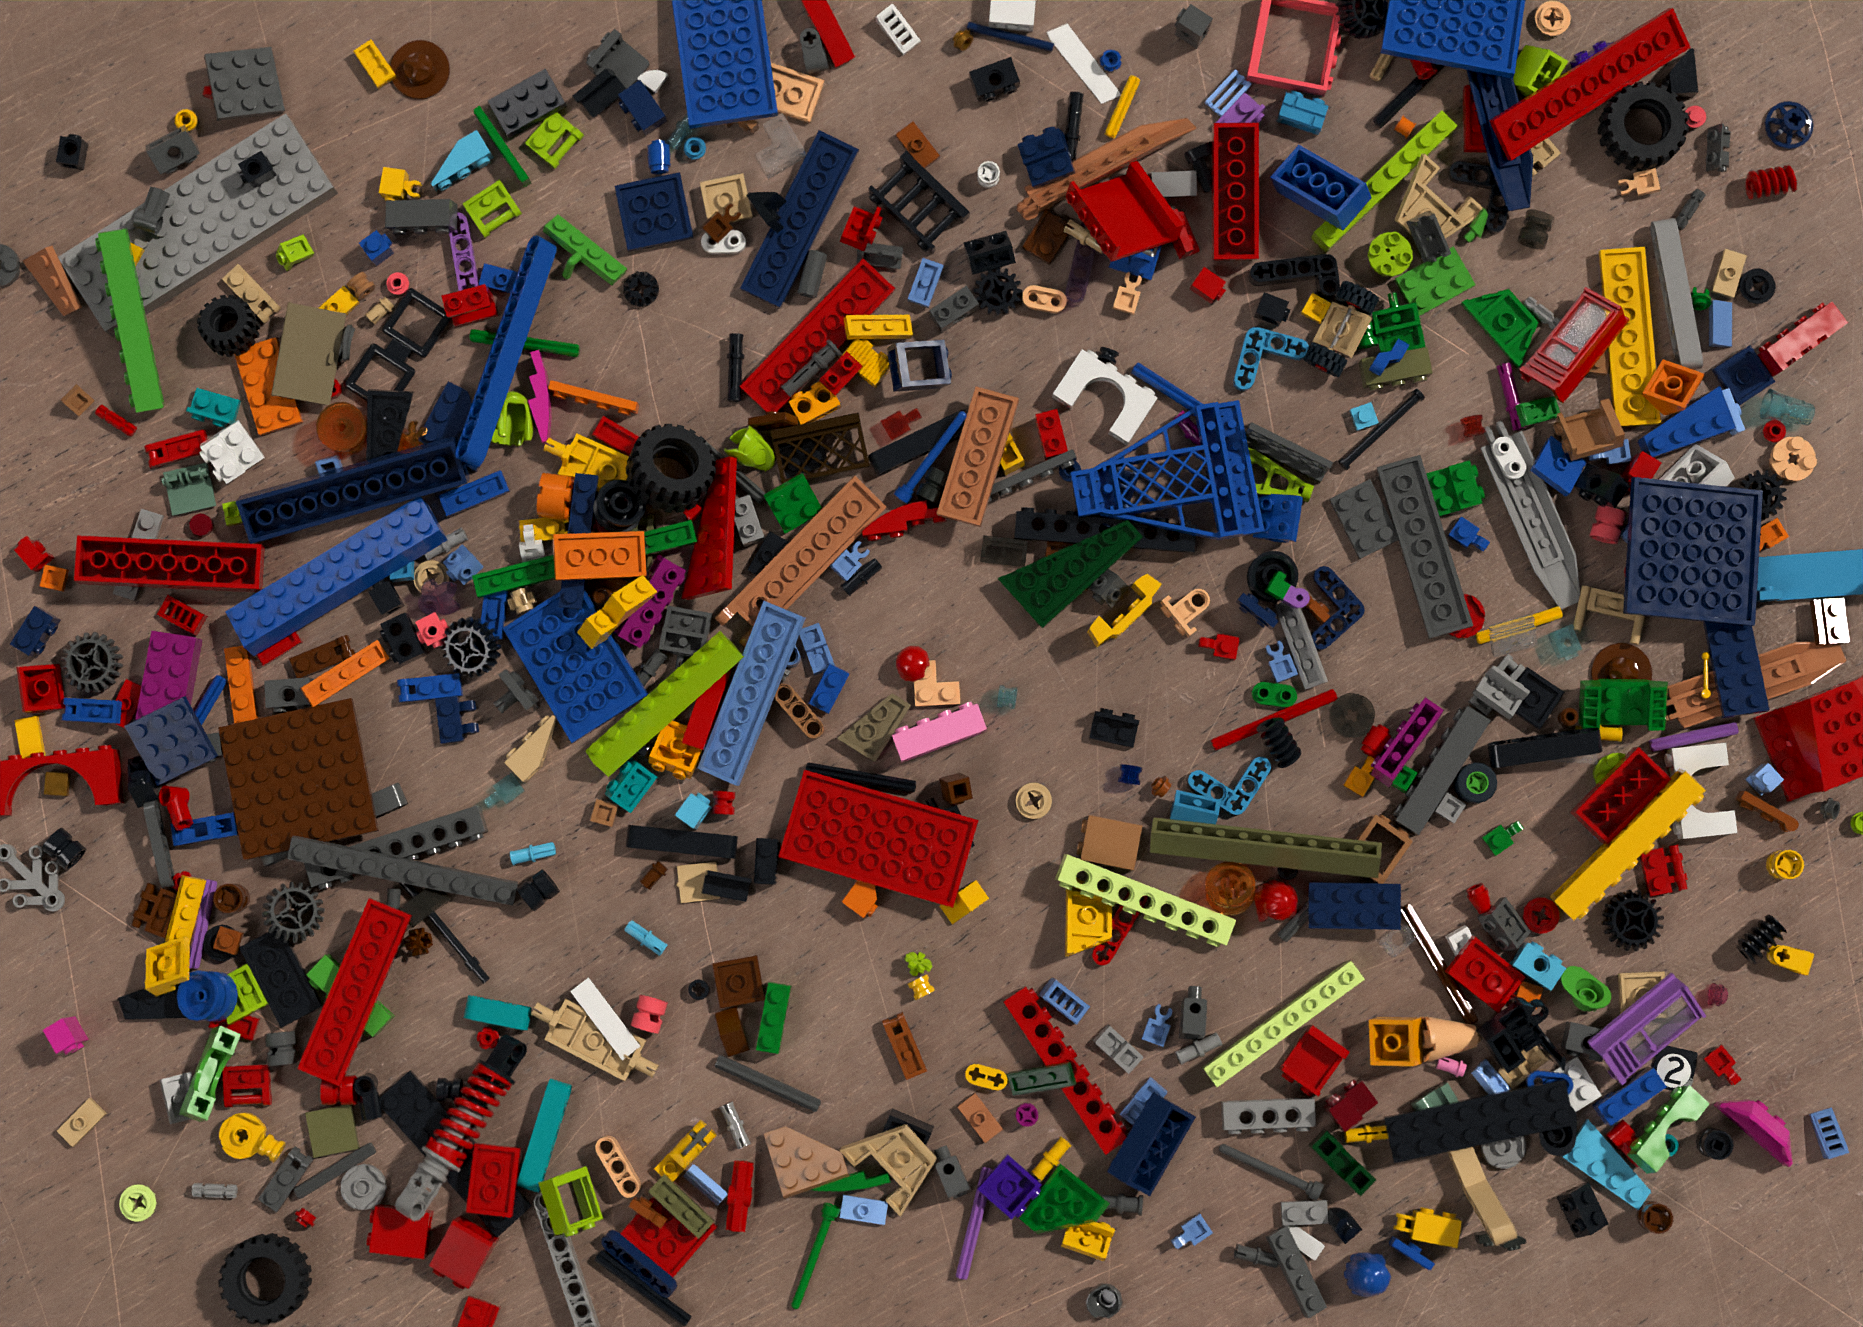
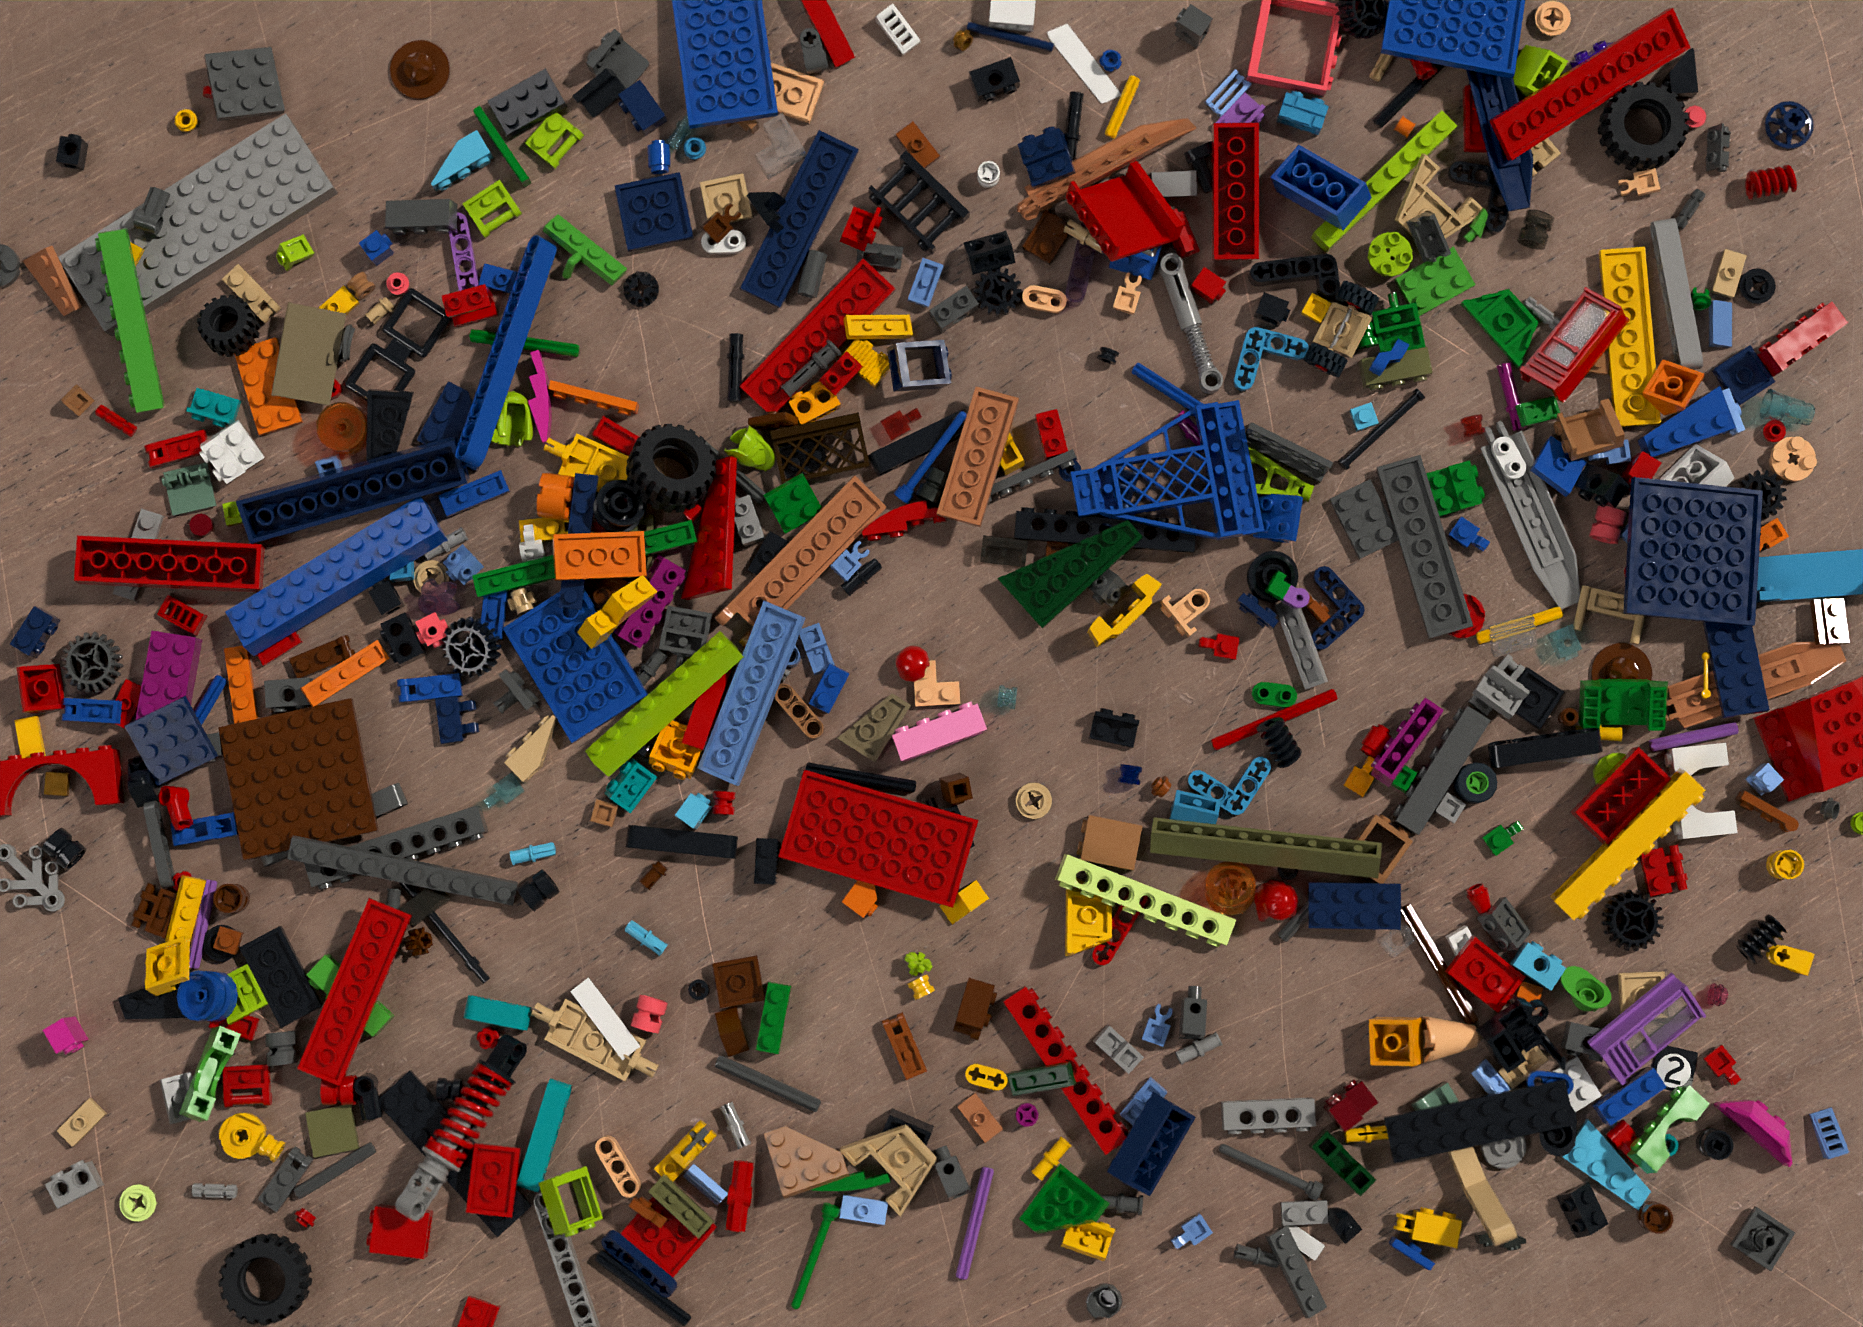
(33, 554): red brick -> none
(54, 578): orange plate -> none
(75, 1186): none -> light grey brick
(179, 139): dark grey brick -> none
(266, 170): black brick -> none
(284, 915): dark grey gear -> none
(363, 1186): light grey tile -> none
(374, 63): yellow plate -> none
(395, 185): yellow brick -> none
(411, 439): clear orange plate -> none
(463, 1252): red slope -> none
(653, 79): white tile -> none
(691, 881): tan piece -> none
(726, 885): black panel -> none
(974, 1007): none -> reddish brown hinge
(1010, 1187): dark purple plate -> none
(1050, 987): medium blue slope -> none
(1087, 370): white arch -> none
(1189, 320): none -> light grey piece
(1281, 666): medium blue plate -> none
(1283, 1023): yellowish green brick -> none
(1313, 1060): red panel -> none
(1364, 719): clear smoke plate -> none
(1367, 1274): blue hair -> none
(1451, 1066): bright pink pin -> none
(1550, 910): red gear -> none
(1770, 1243): none -> dark grey plate

